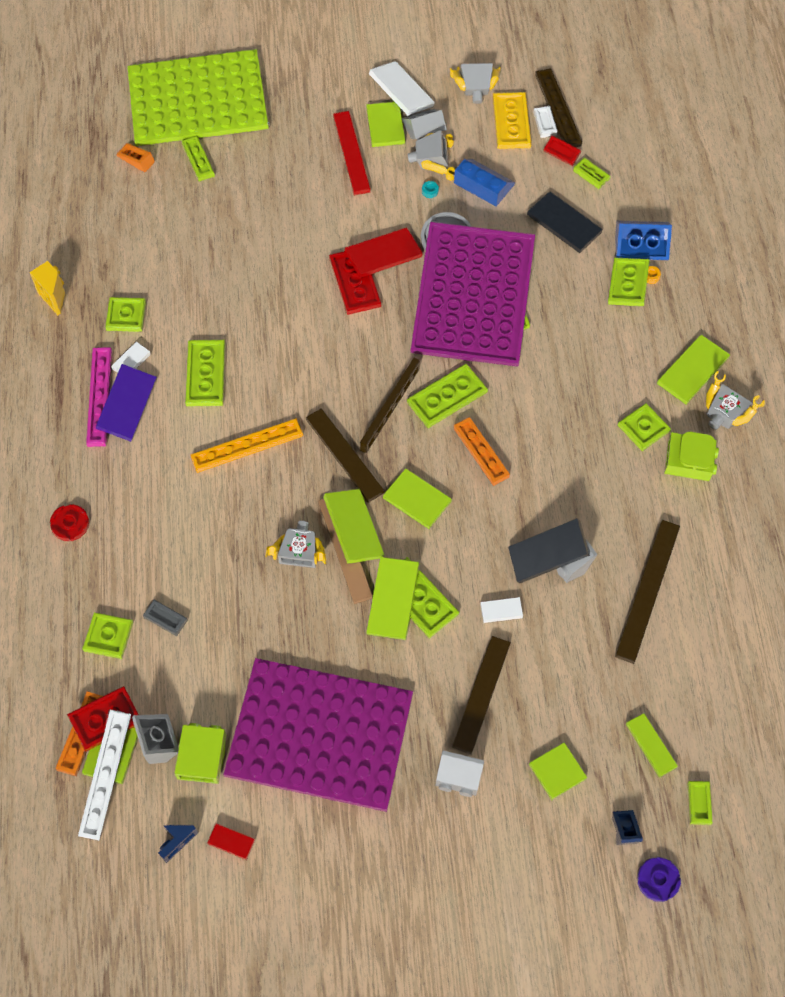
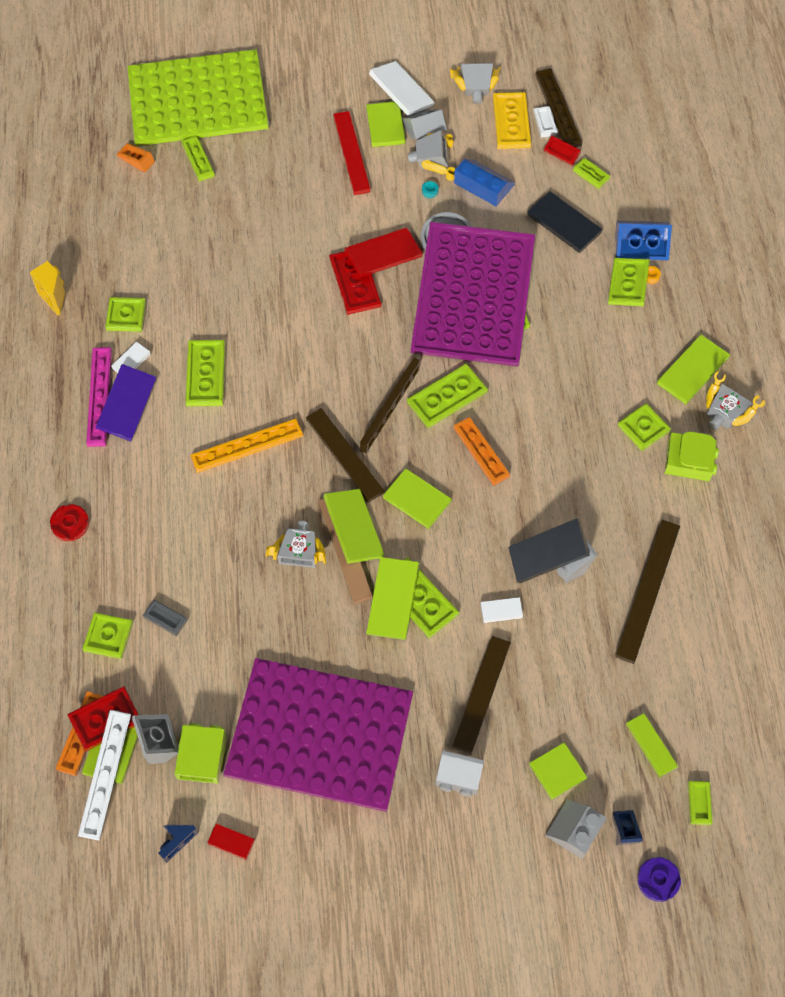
(576, 827): none -> light grey slope

